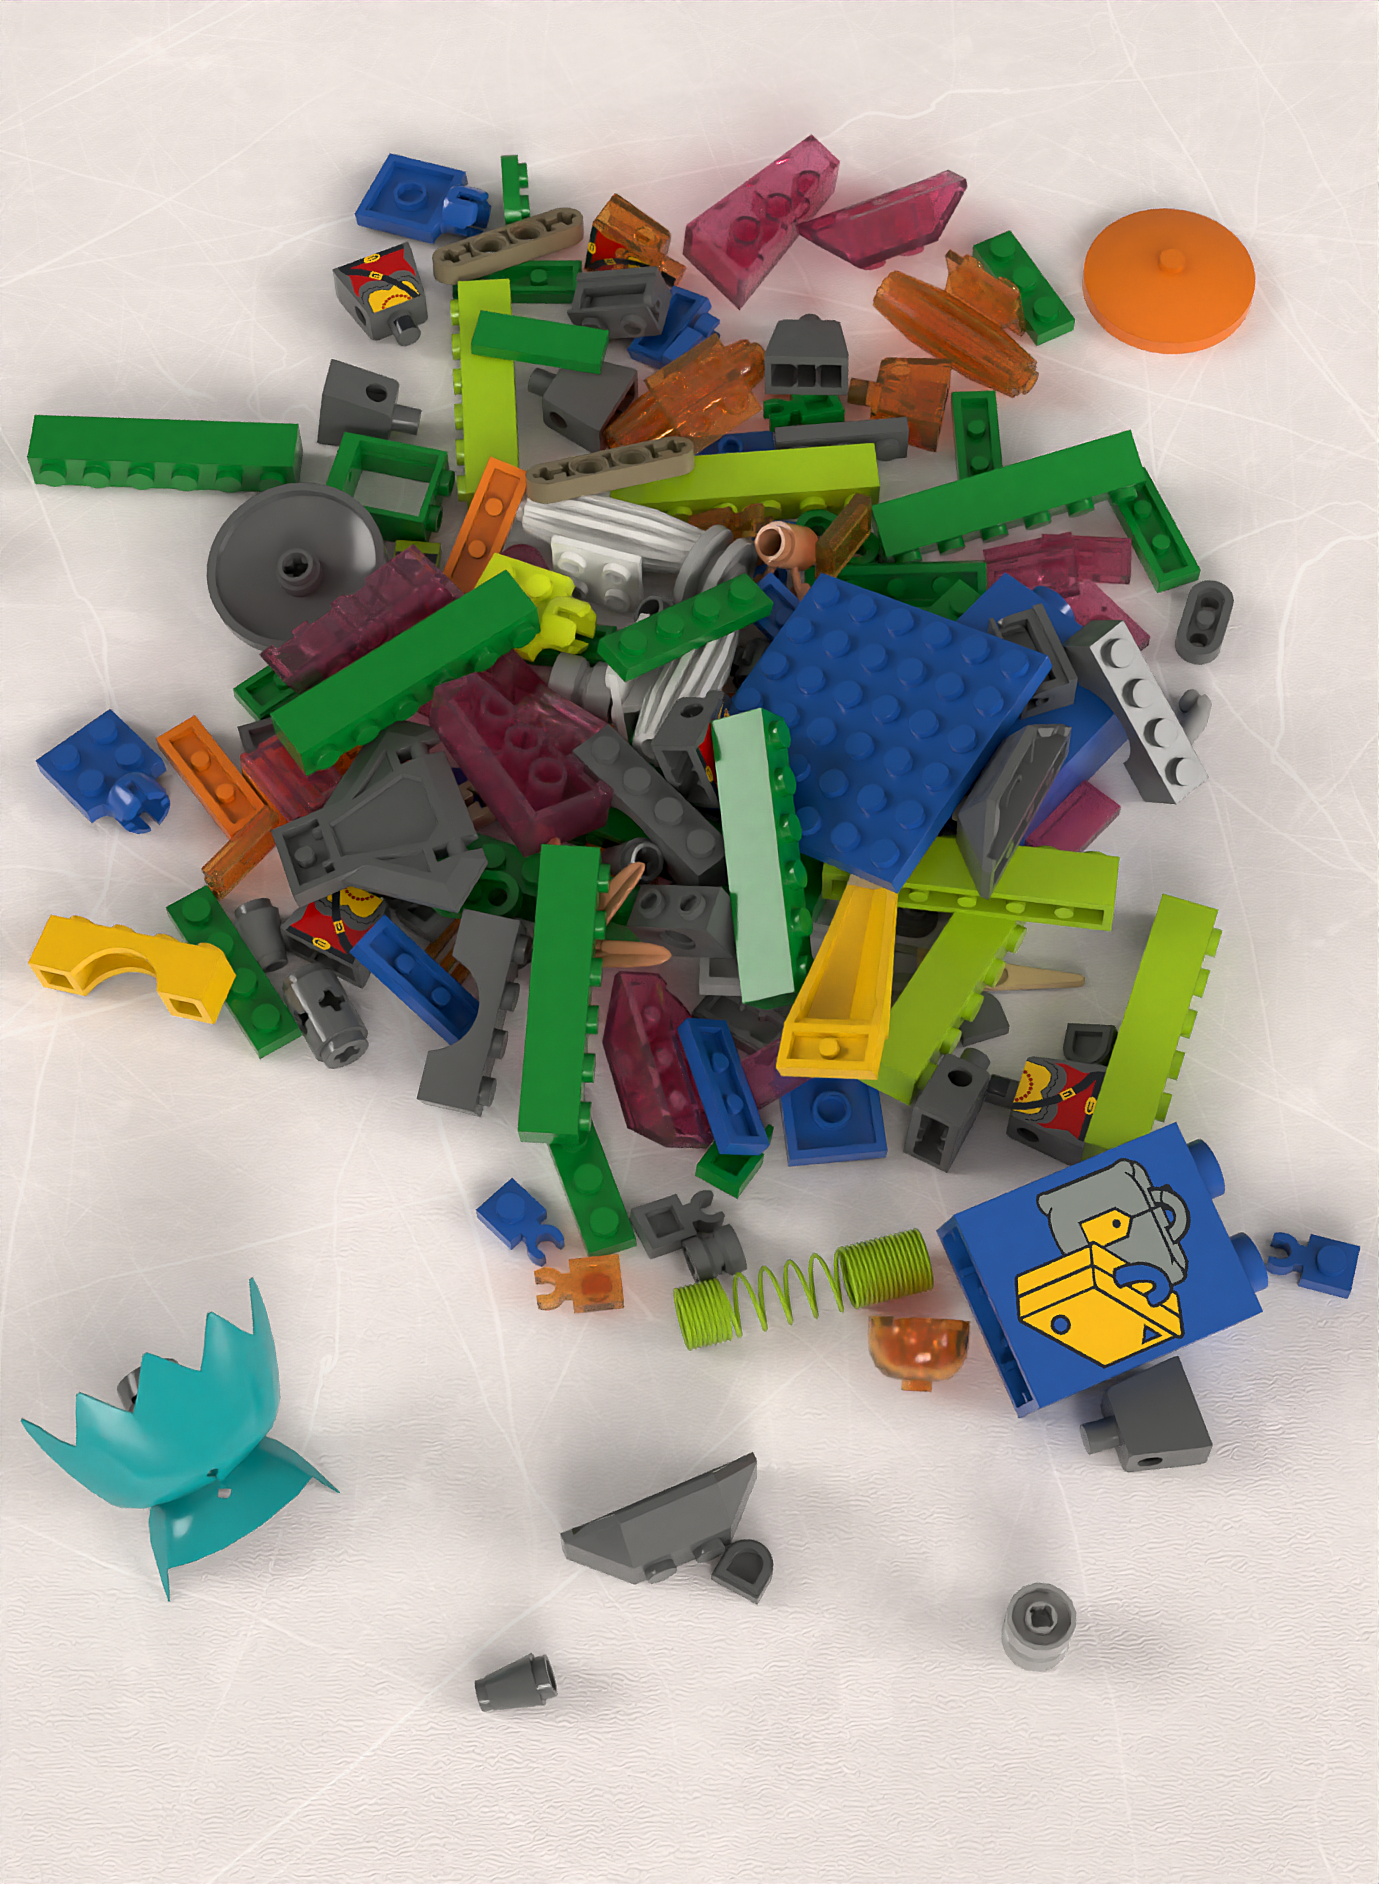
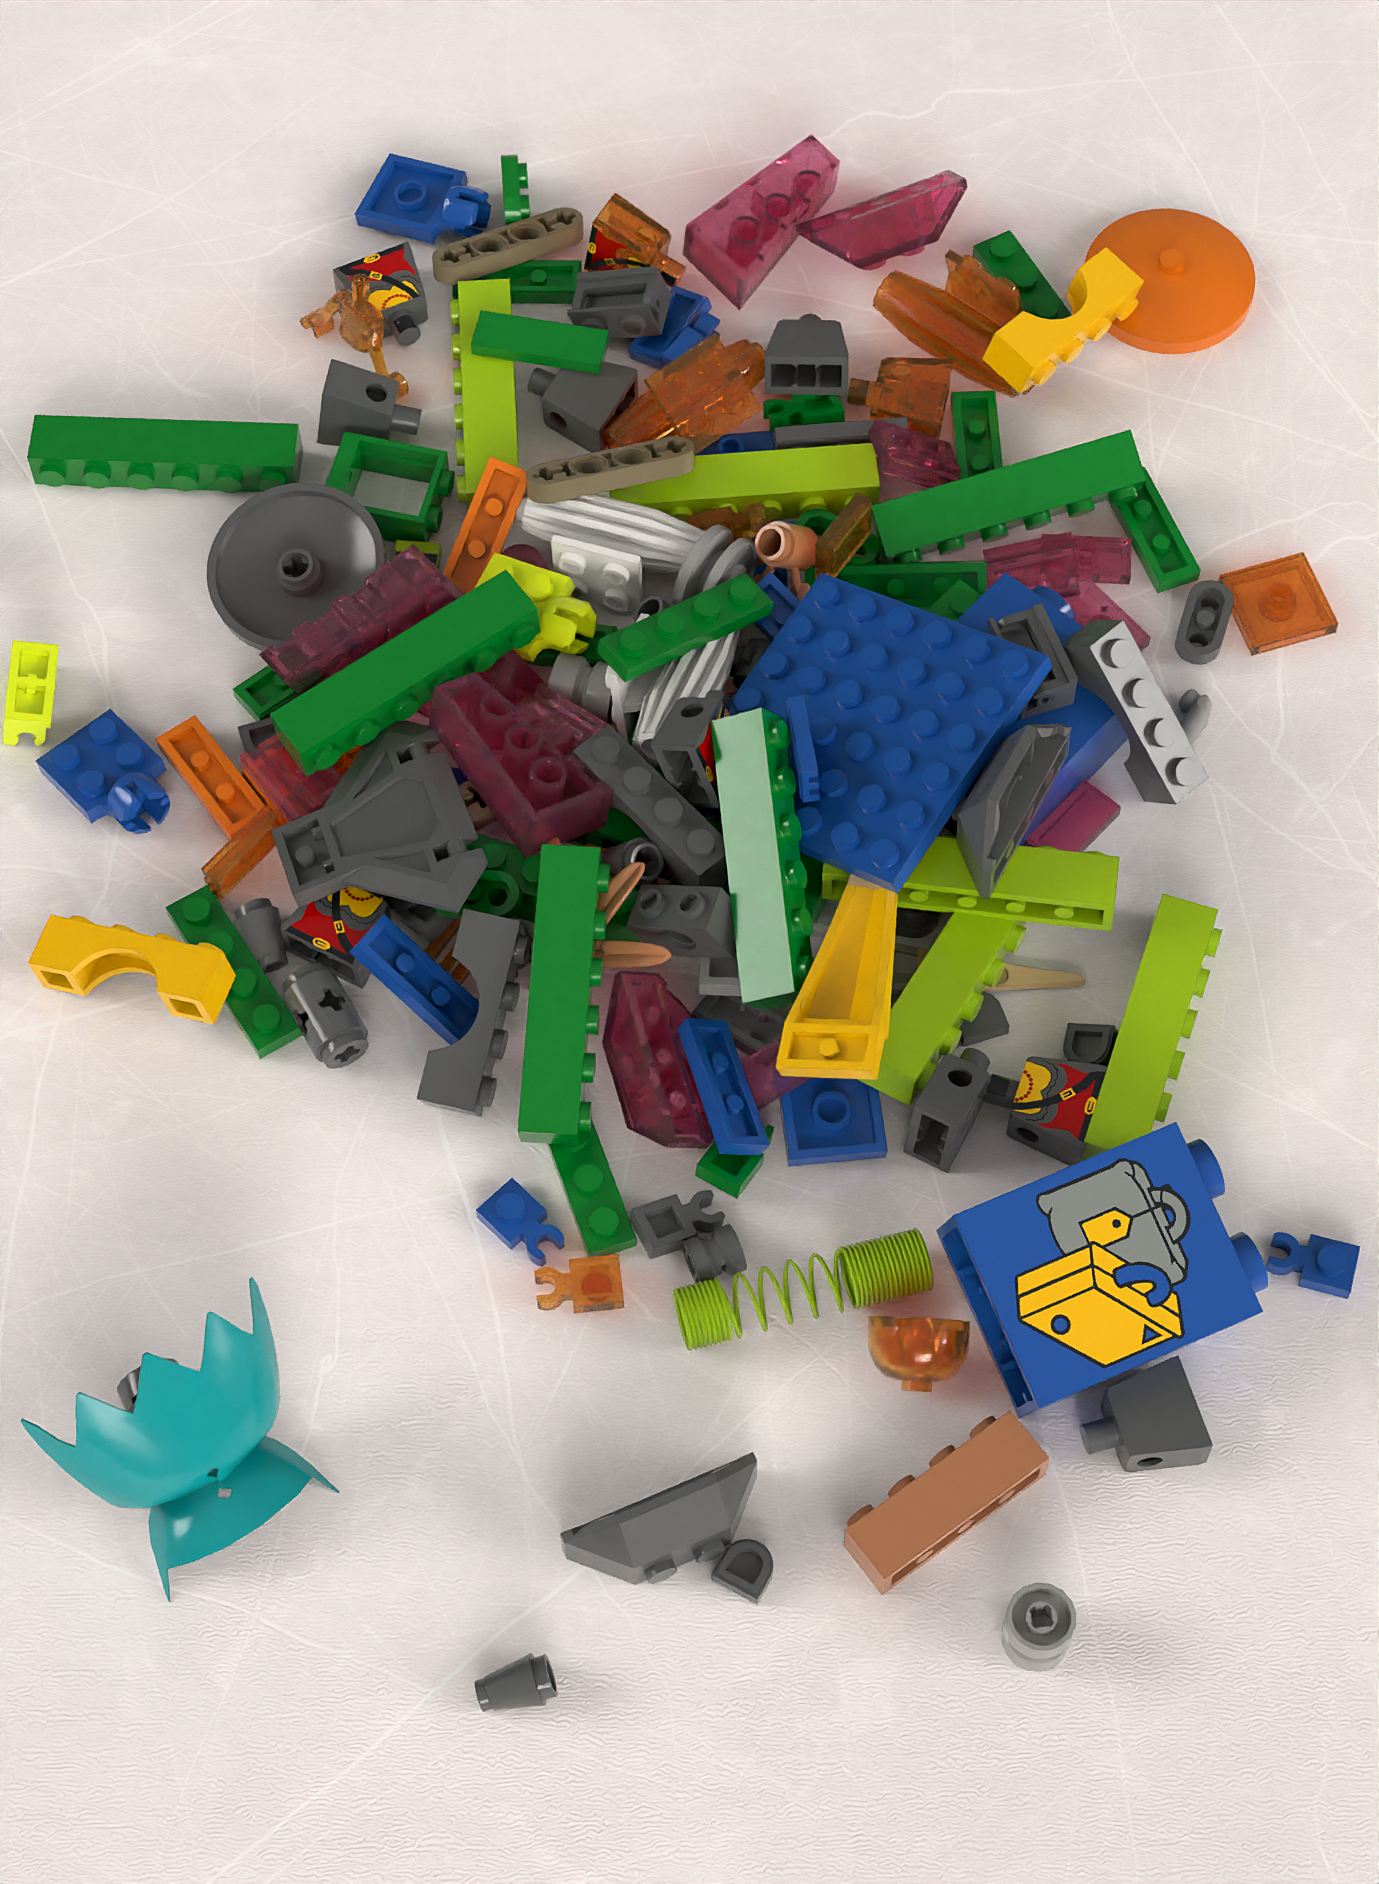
(30, 691): none -> neon yellow hinge
(359, 327): none -> clear orange piece
(802, 749): none -> blue tile
(913, 455): none -> clear pink plate
(945, 1500): none -> nougat brick
(1032, 346): none -> yellow arch
(1279, 604): none -> clear orange plate

